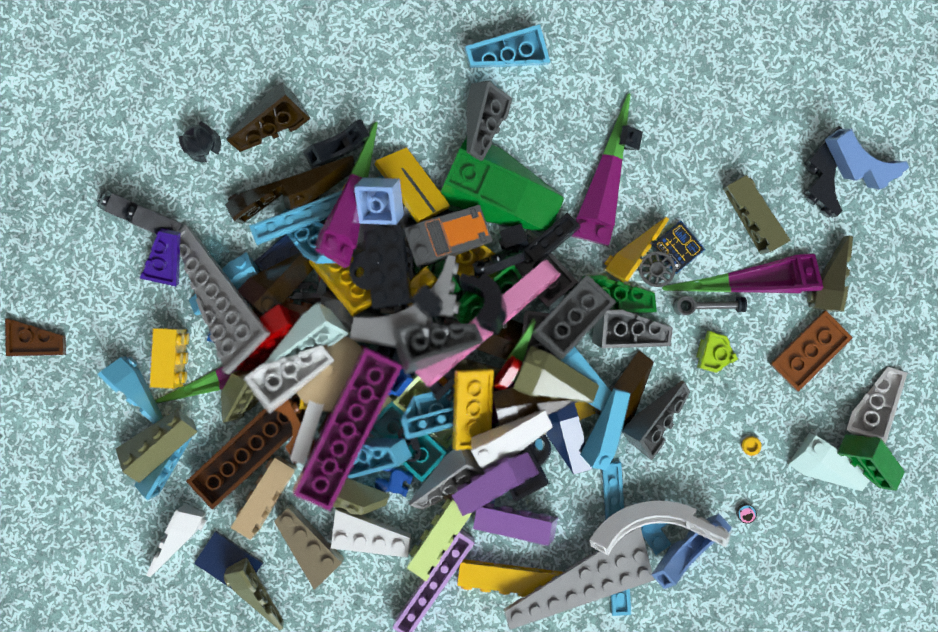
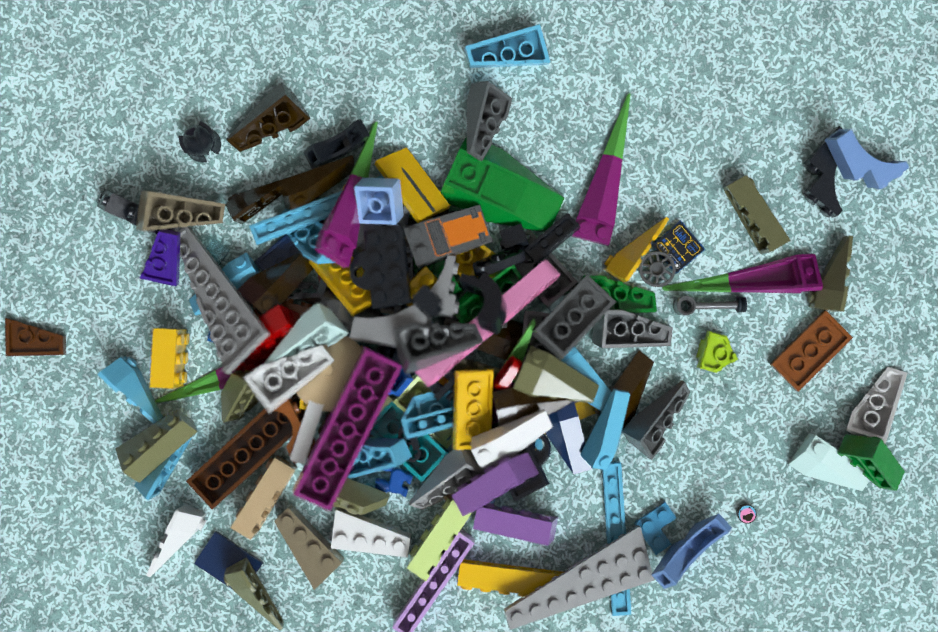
(172, 211): none -> dark tan wedge
(630, 138): black bracket -> none
(654, 512): white arch -> none
(751, 445): yellow tile -> none

